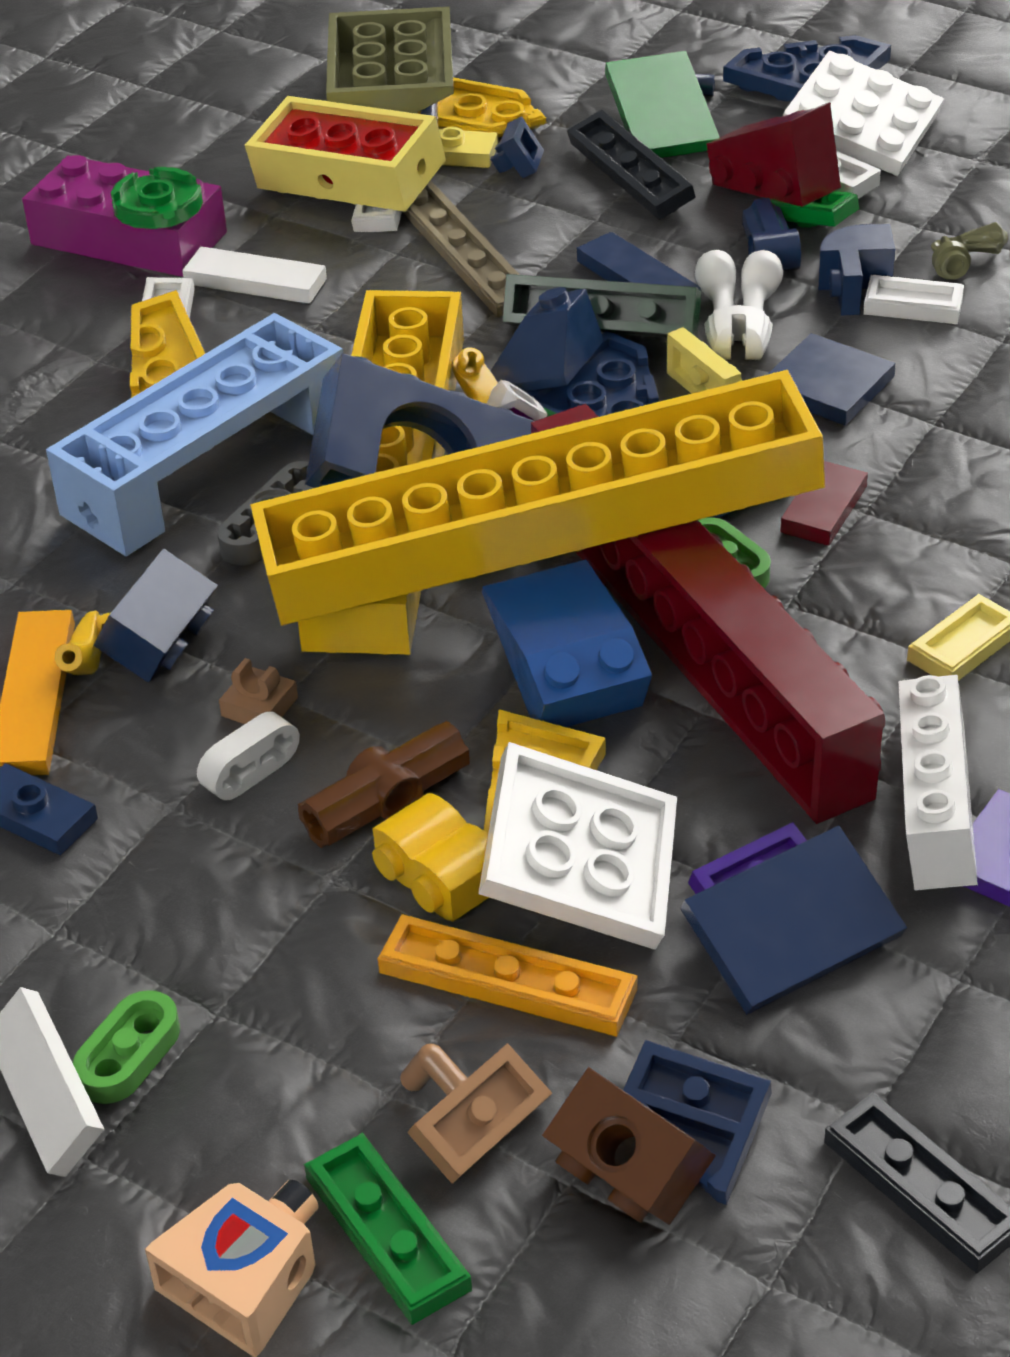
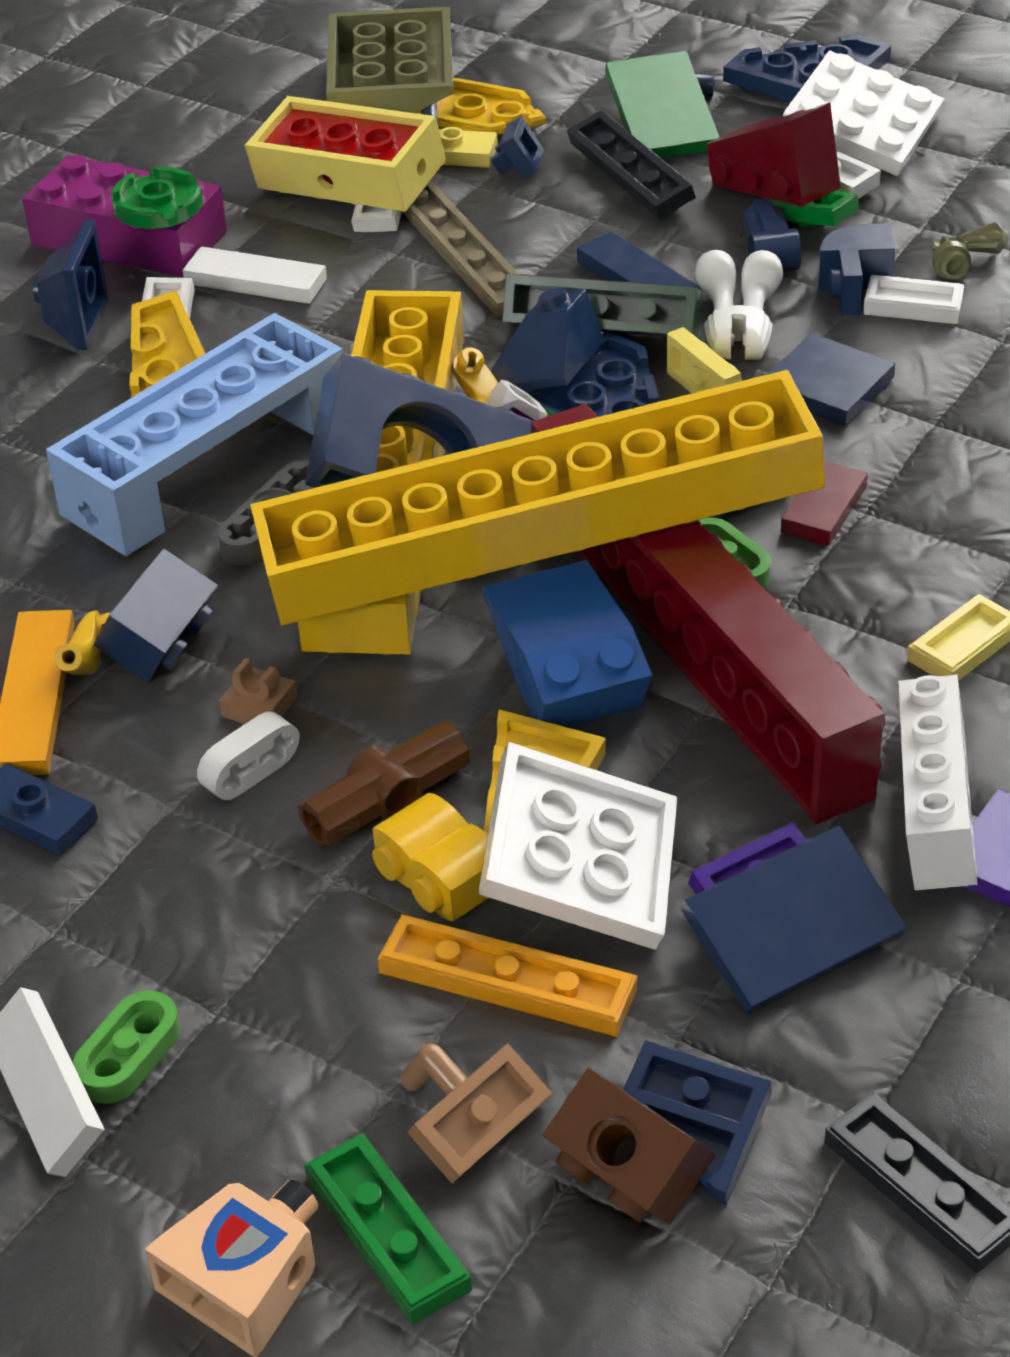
(74, 287): none -> dark blue slope

